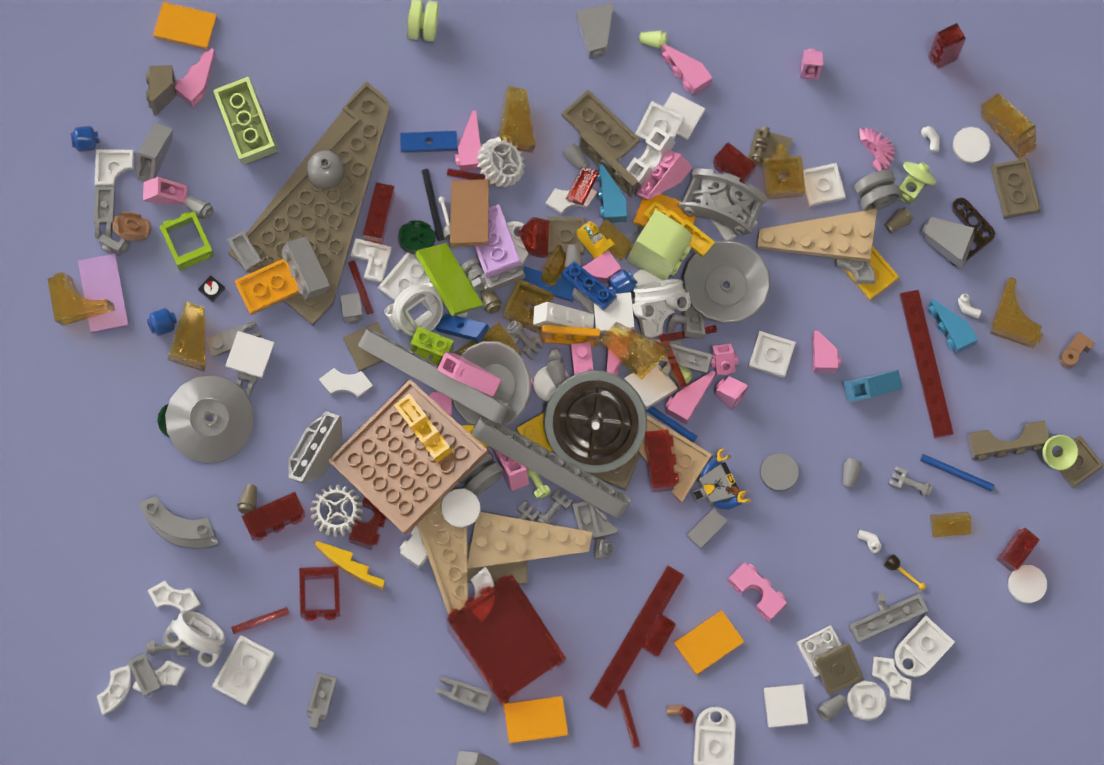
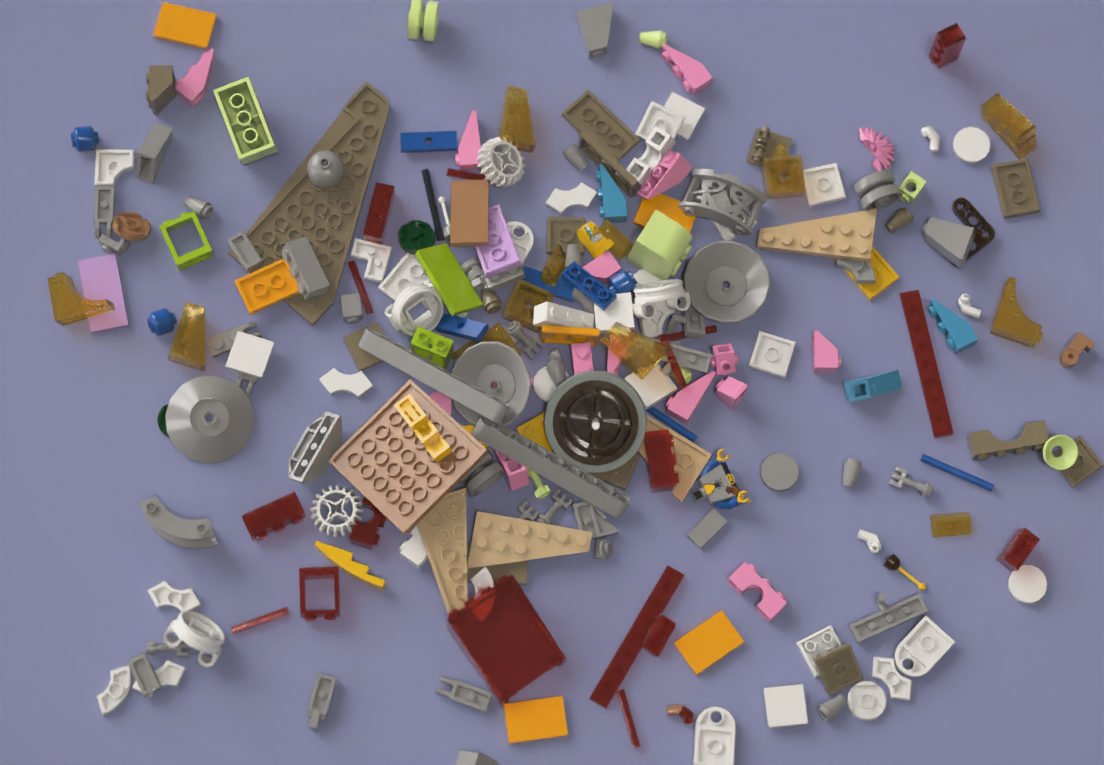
(164, 192): bright pink slope -> none
(211, 288): tile -> none
(243, 670): white tile -> none
(248, 499): dark tan cone -> none
(460, 508): white tile -> none
(469, 373): bright pink slope -> none
(535, 236): clear red slope -> none
(582, 185): clear red tile -> none
(700, 241): yellow slope -> none
(734, 162): clear red brick -> none
(811, 64): bright pink slope -> none
(920, 172): yellowish green dish -> none

